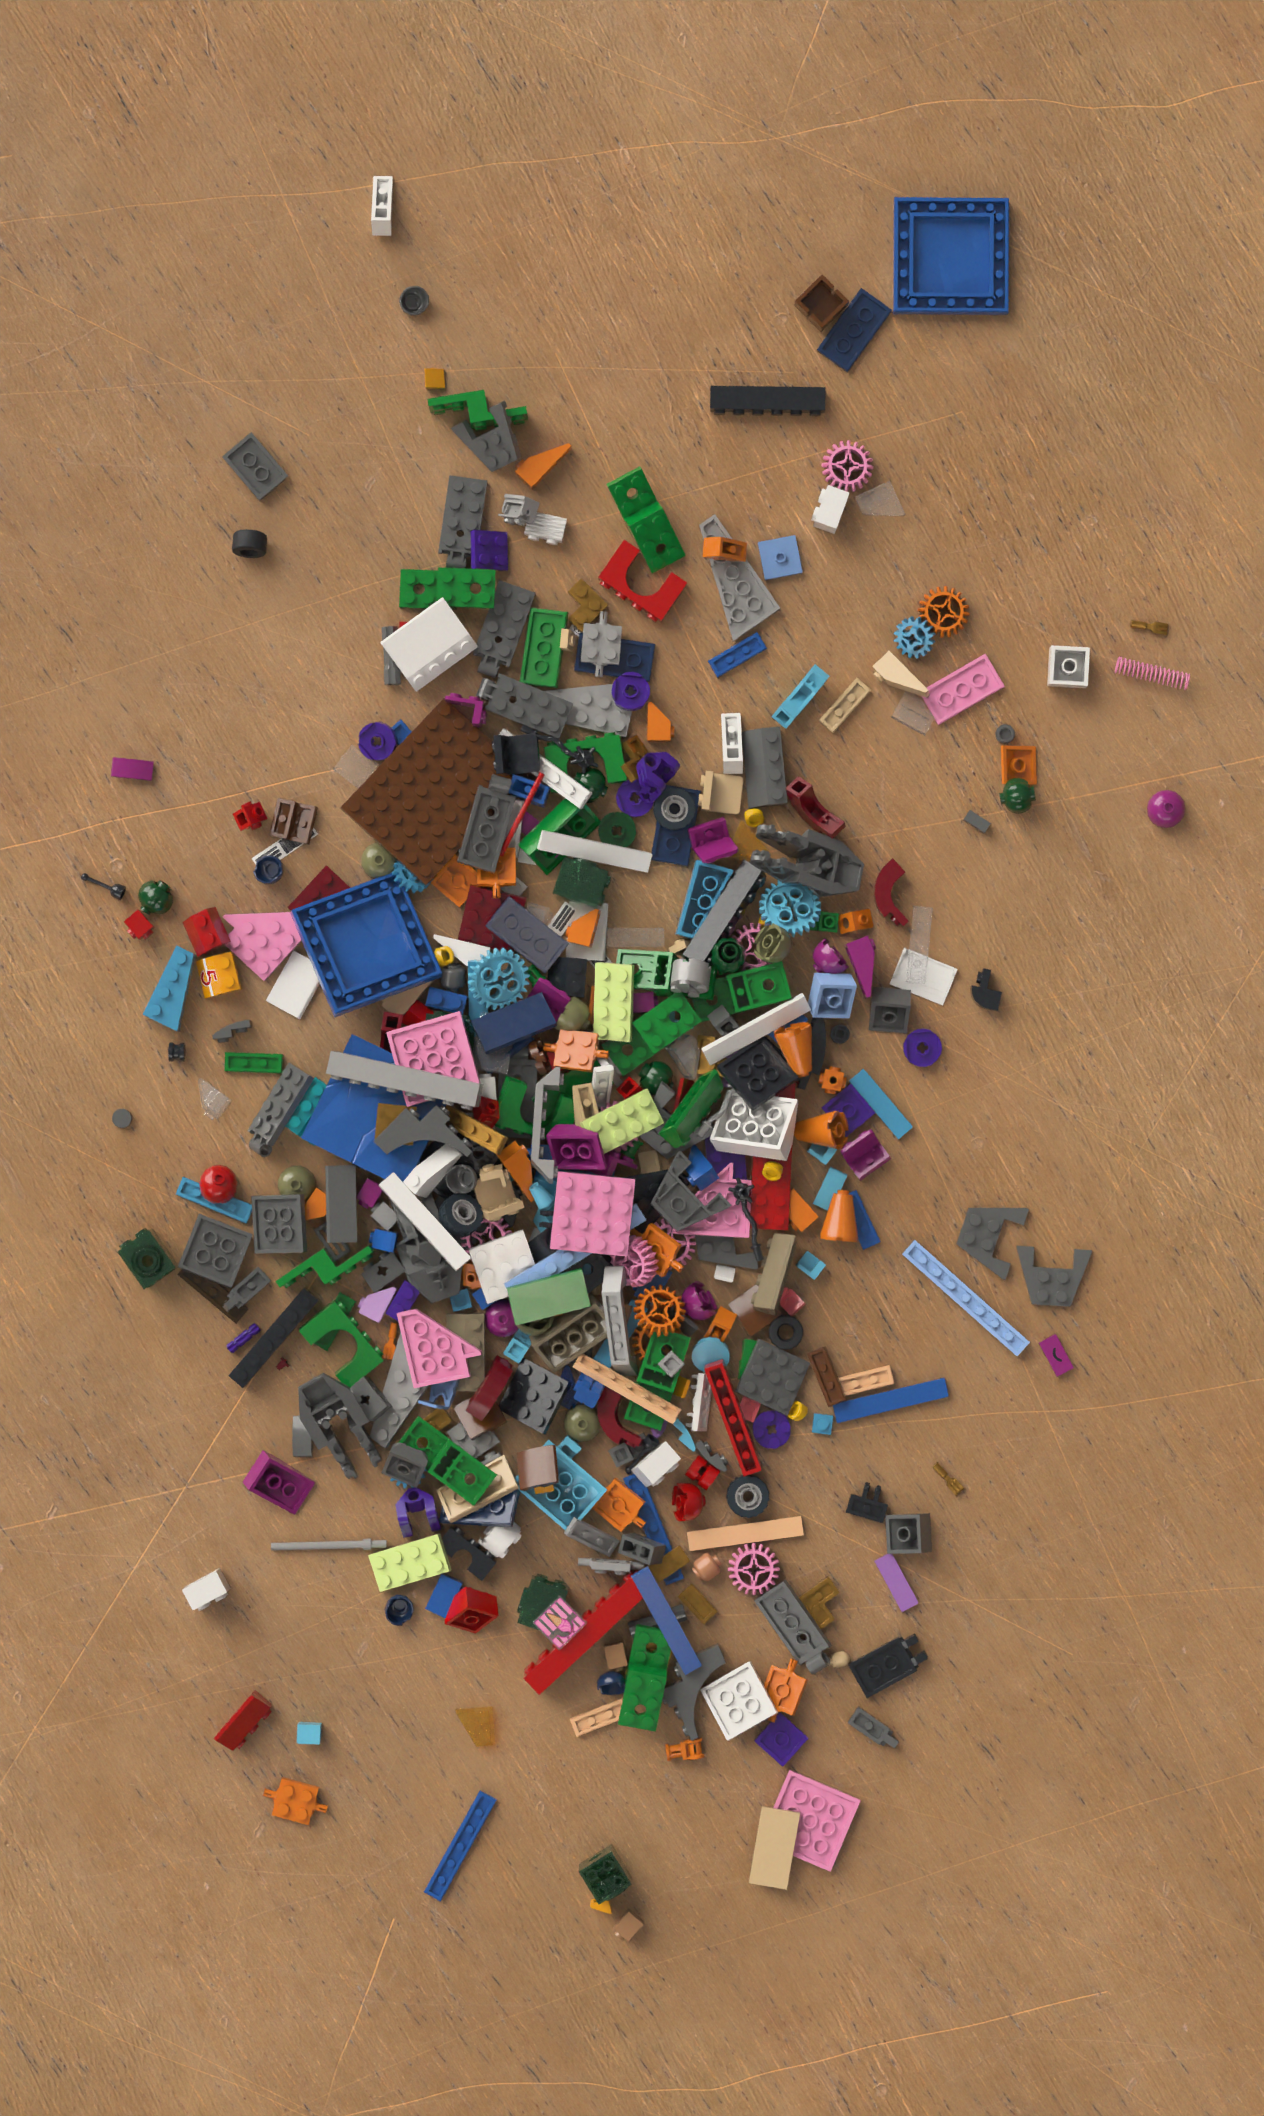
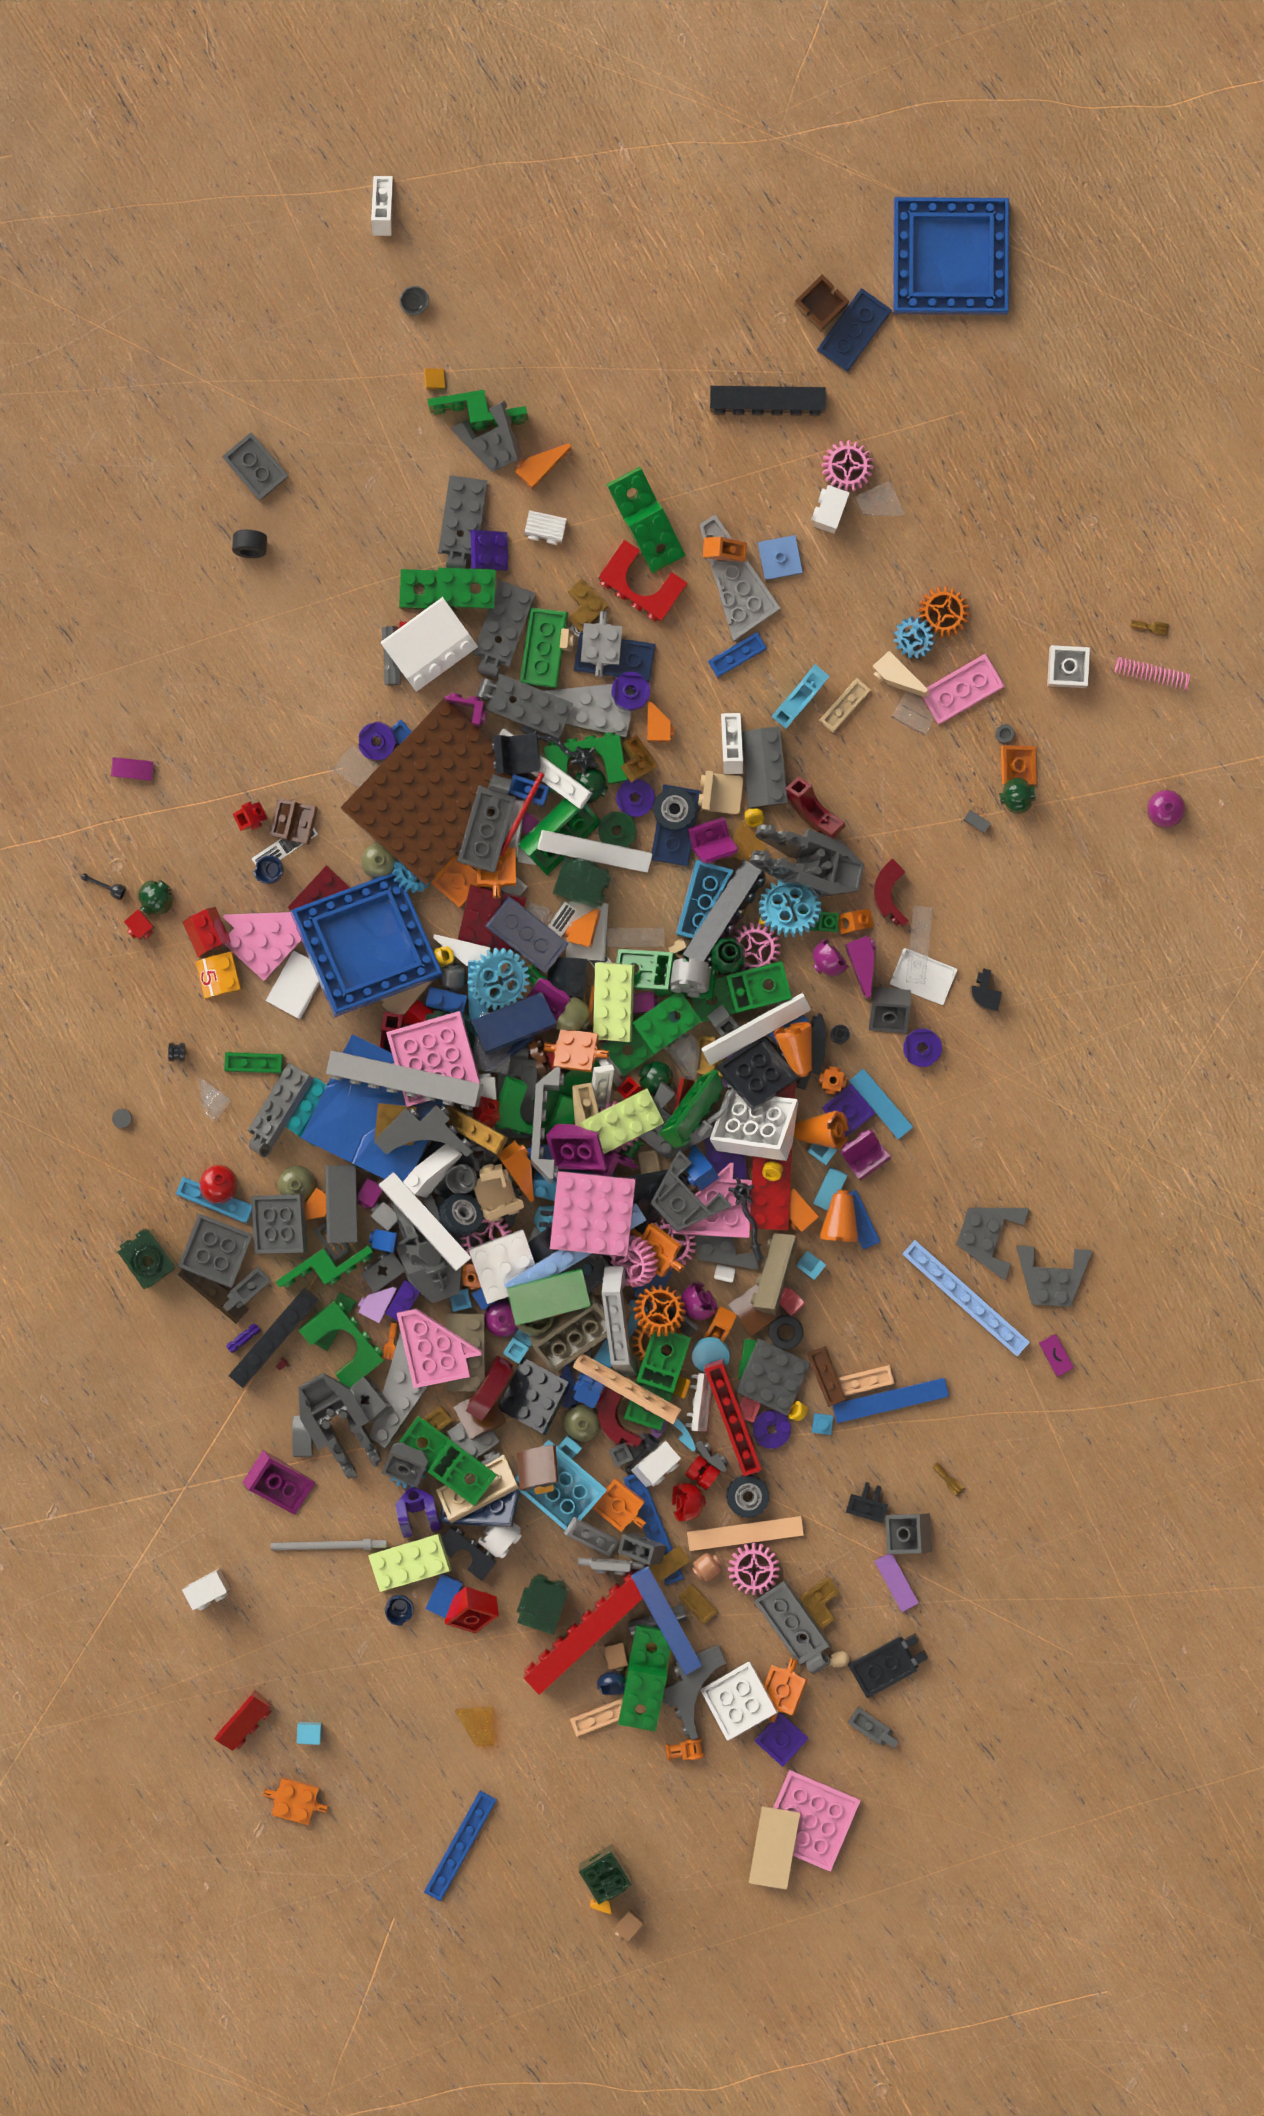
(172, 989): dark azure wedge -> none
(227, 1032): dark grey slope -> none
(446, 1389): medium blue piece -> none
(519, 509): light grey hinge -> none
(541, 1196): medium azure cone -> none
(559, 1622): tile -> none
(654, 777): dark purple piece -> none
(671, 1364): light grey tile -> none
(773, 944): olive cylinder -> none
(832, 995): light blue brick -> none

